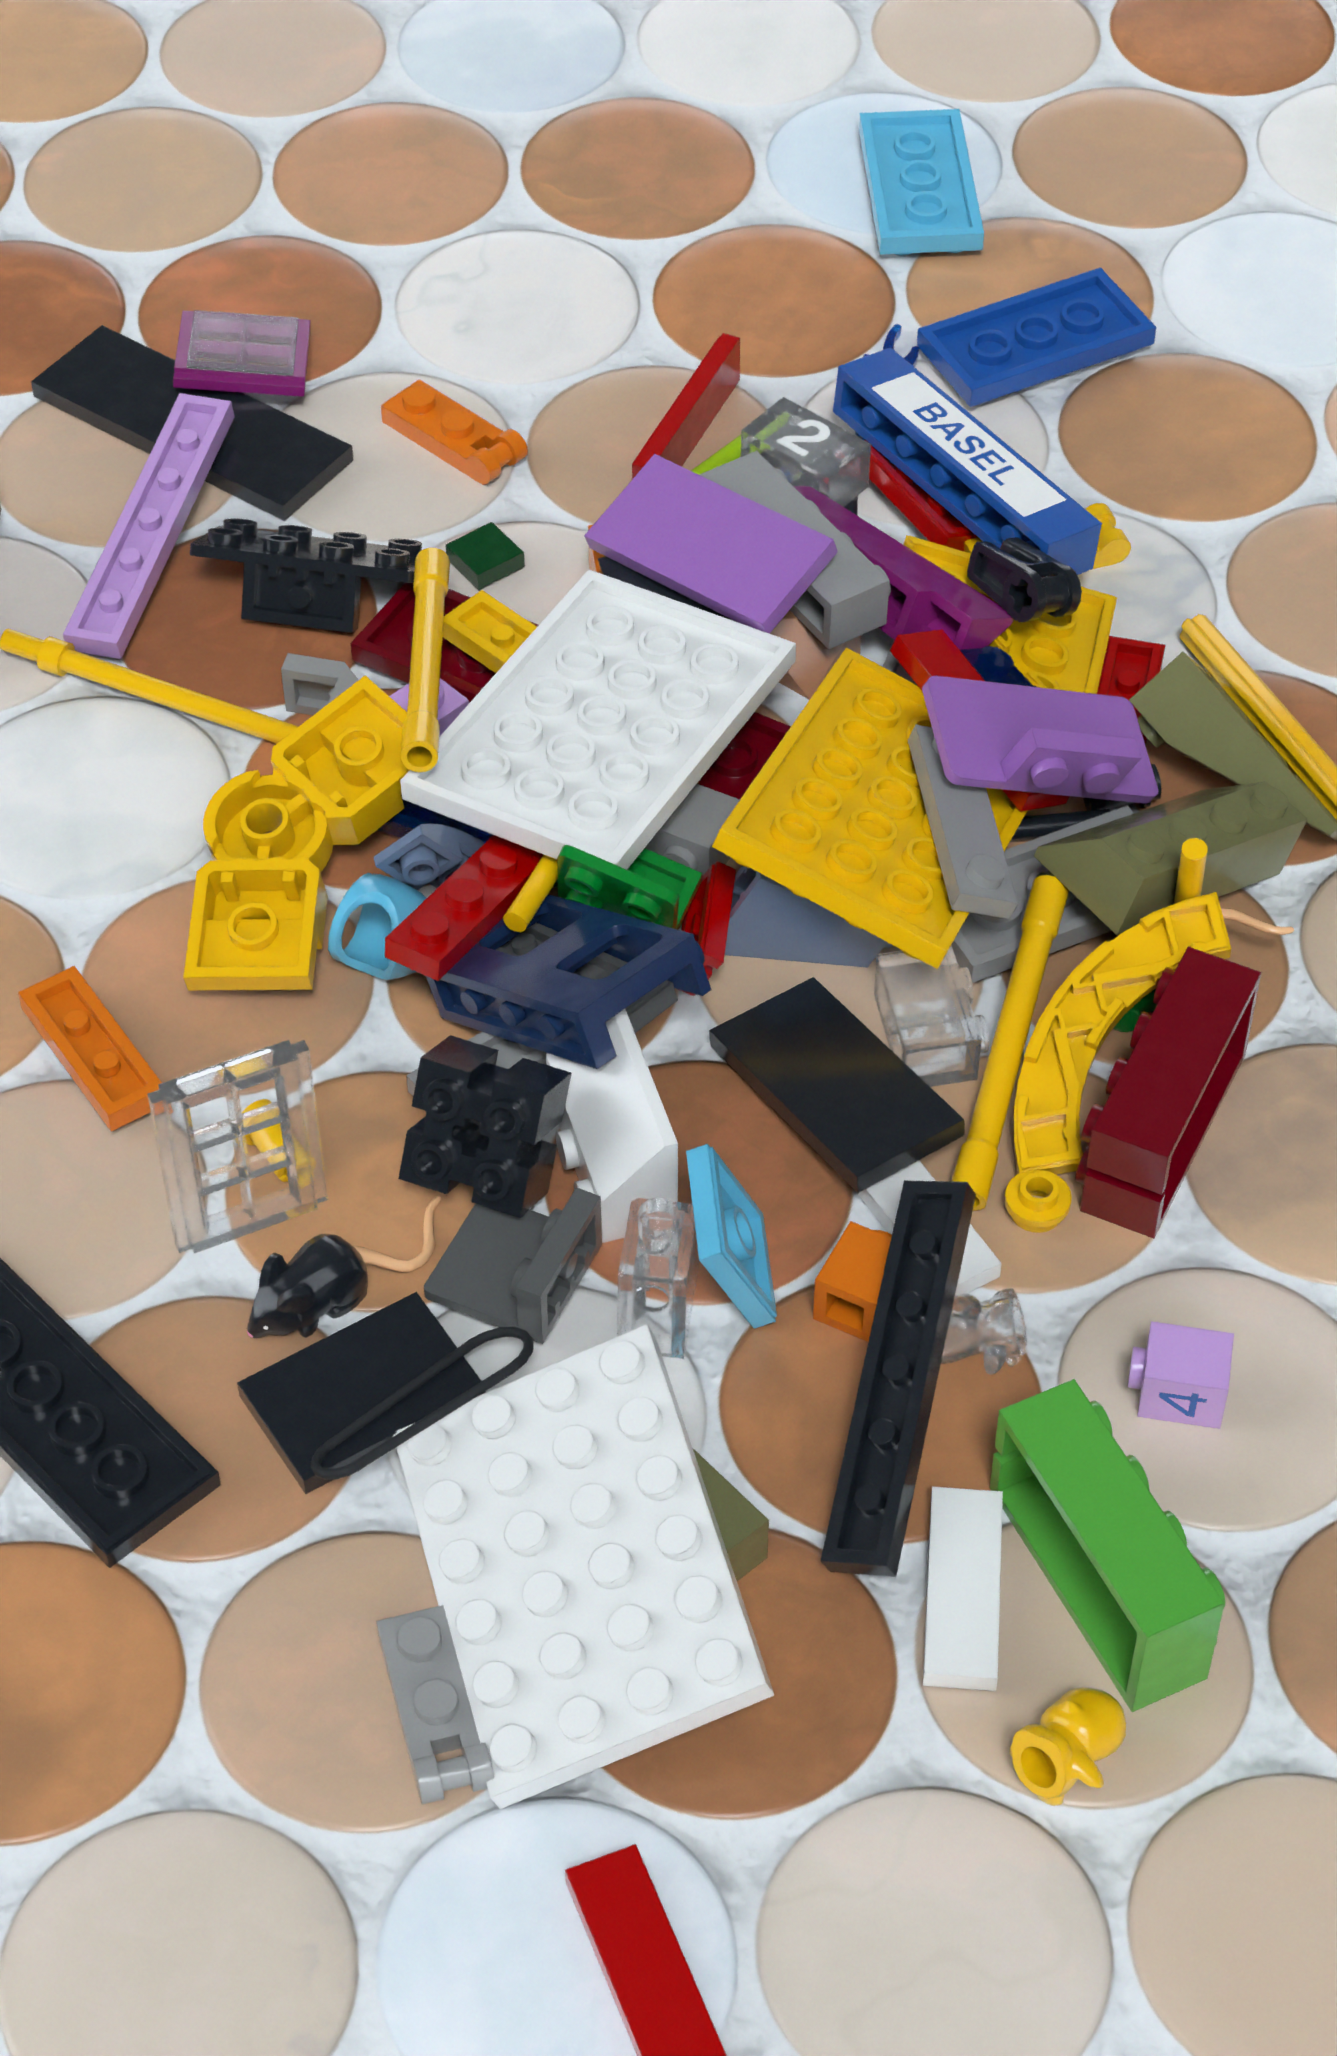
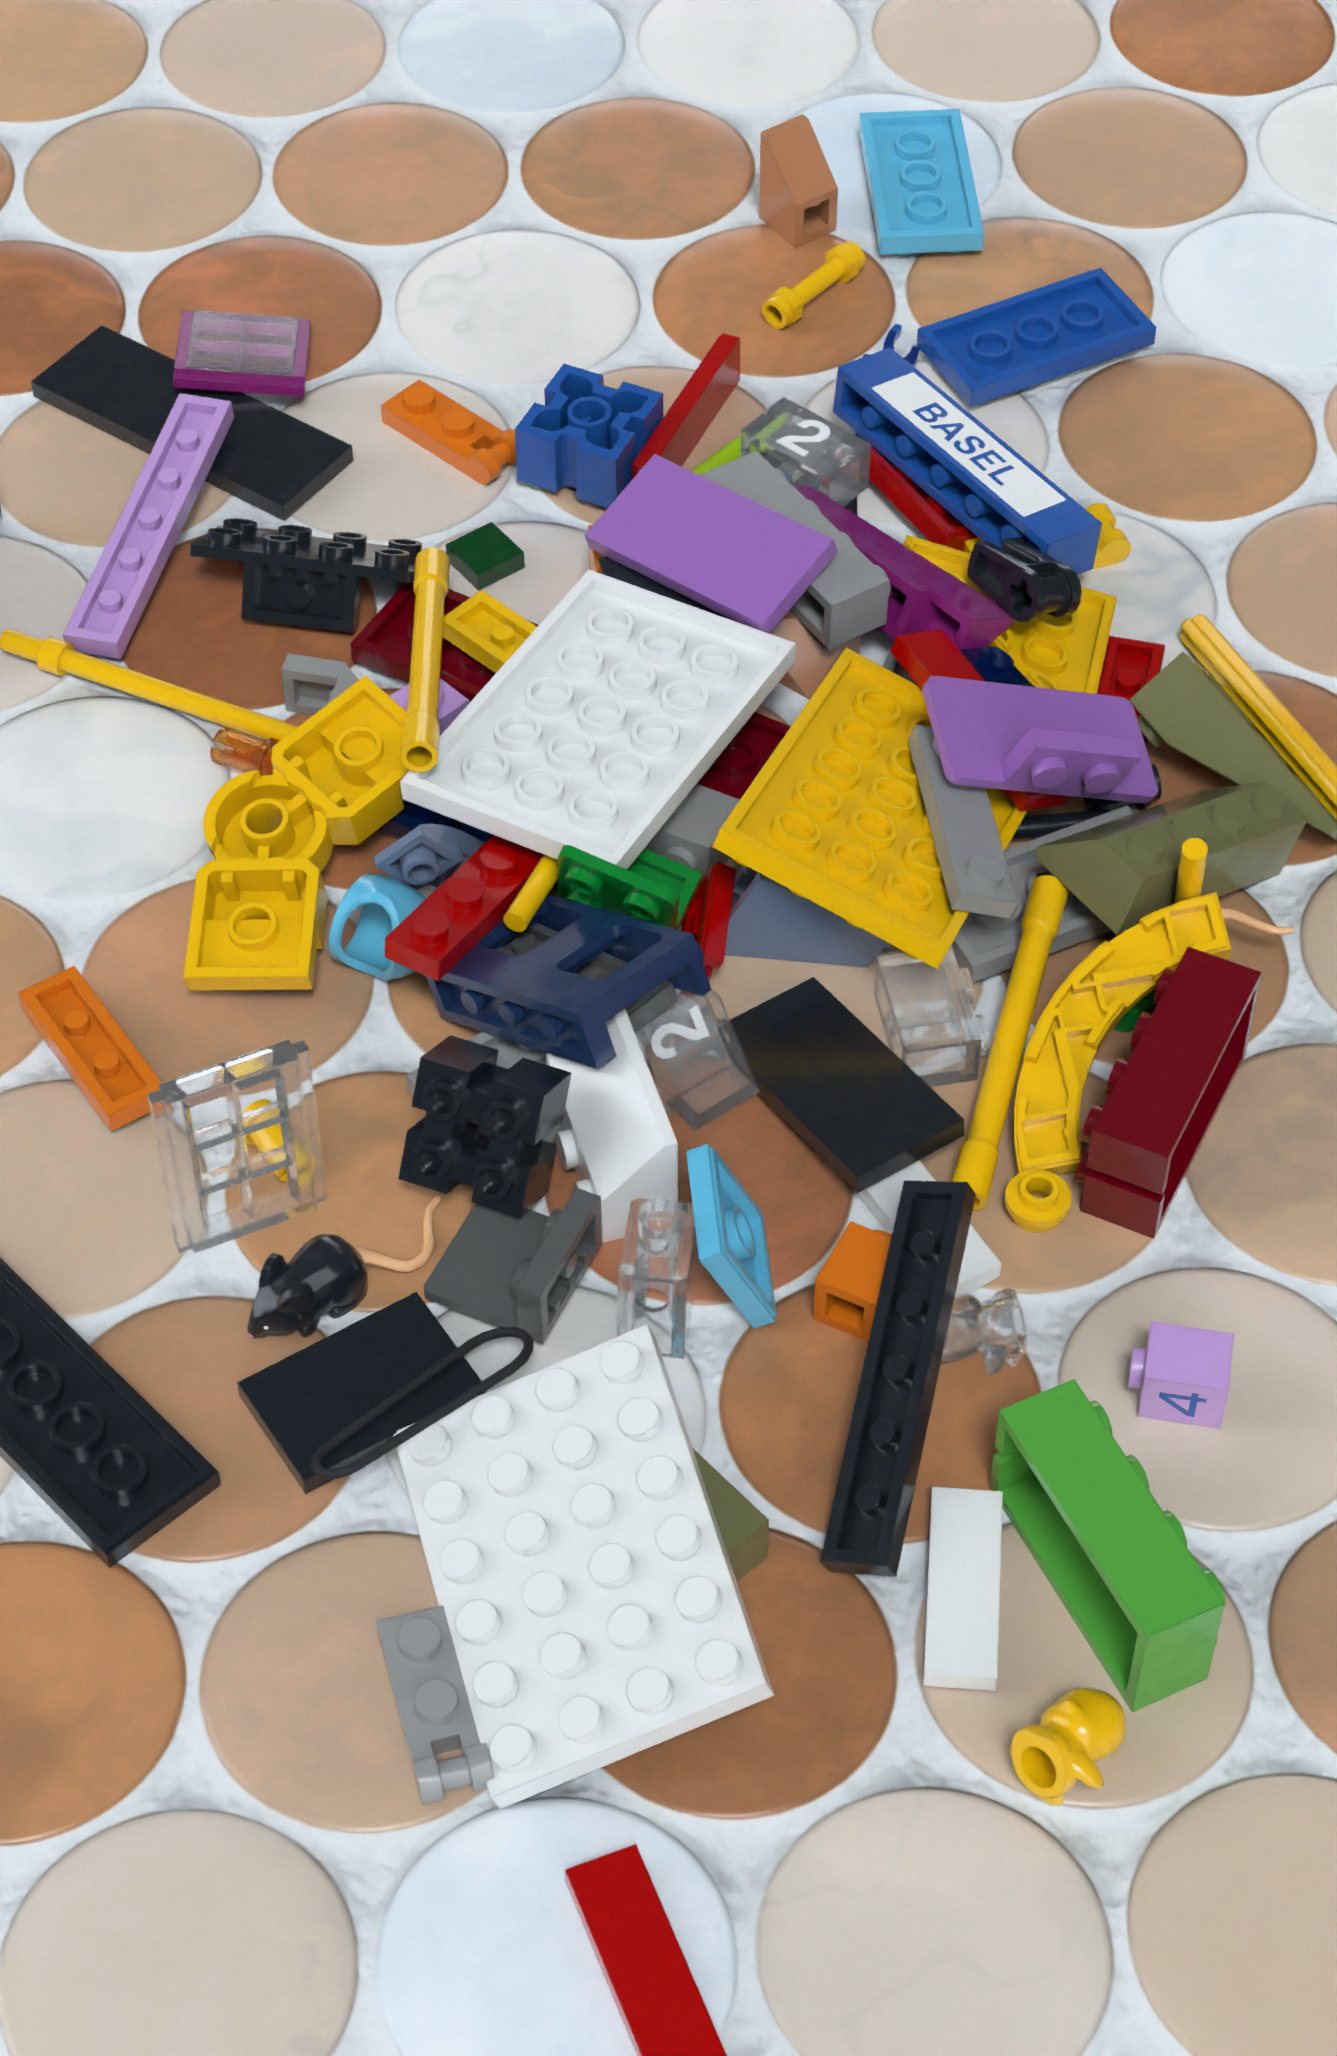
(248, 751): none -> clear orange pin
(585, 435): none -> blue brick
(697, 1059): none -> clear brick
(787, 304): none -> yellow bar
(796, 183): none -> nougat slope

